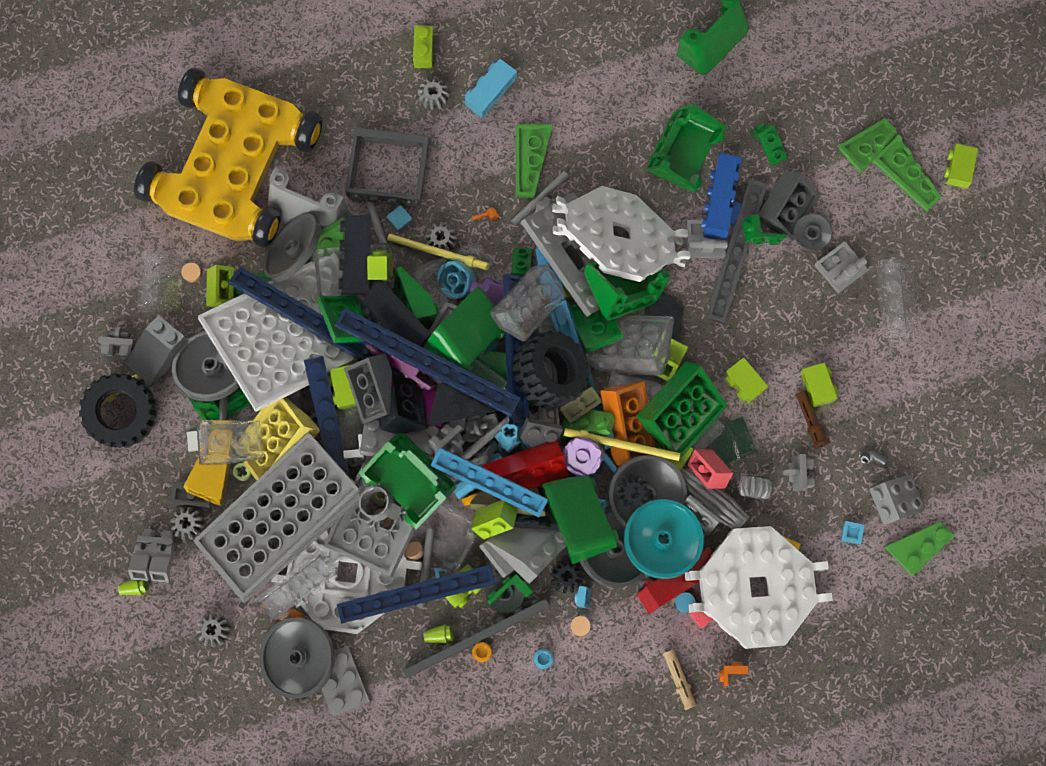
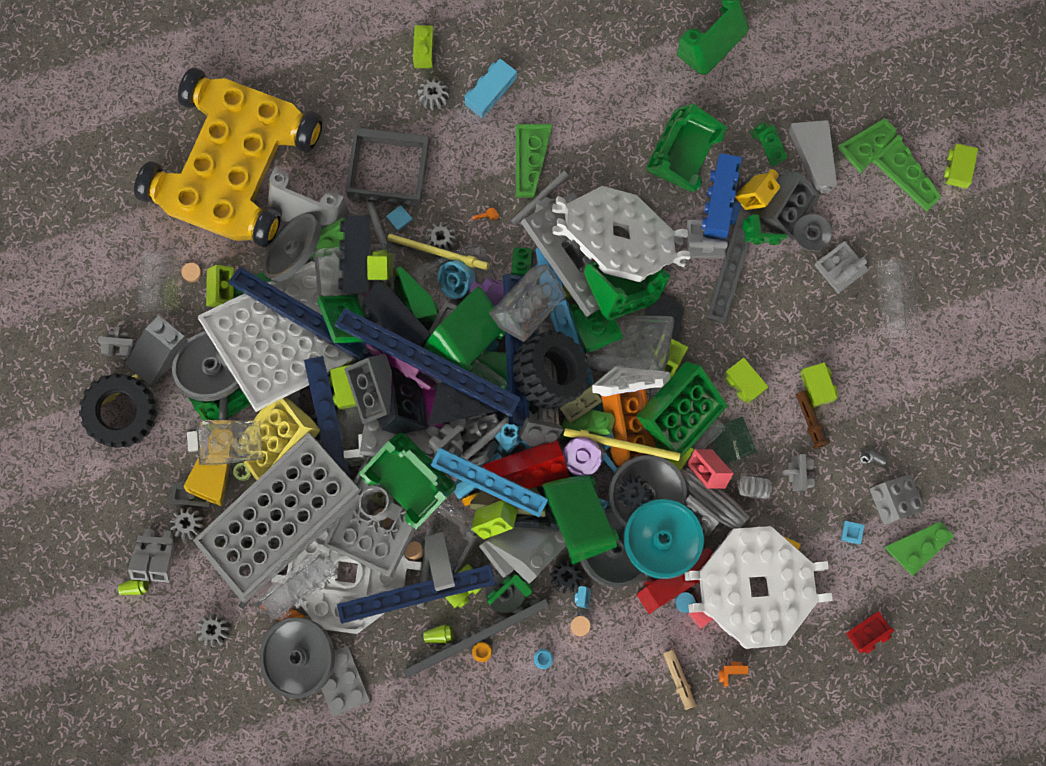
(439, 561): none -> light grey tile
(629, 380): none -> white plate
(759, 190): none -> yellow torso
(816, 153): none -> light grey slope
(870, 632): none -> red bracket

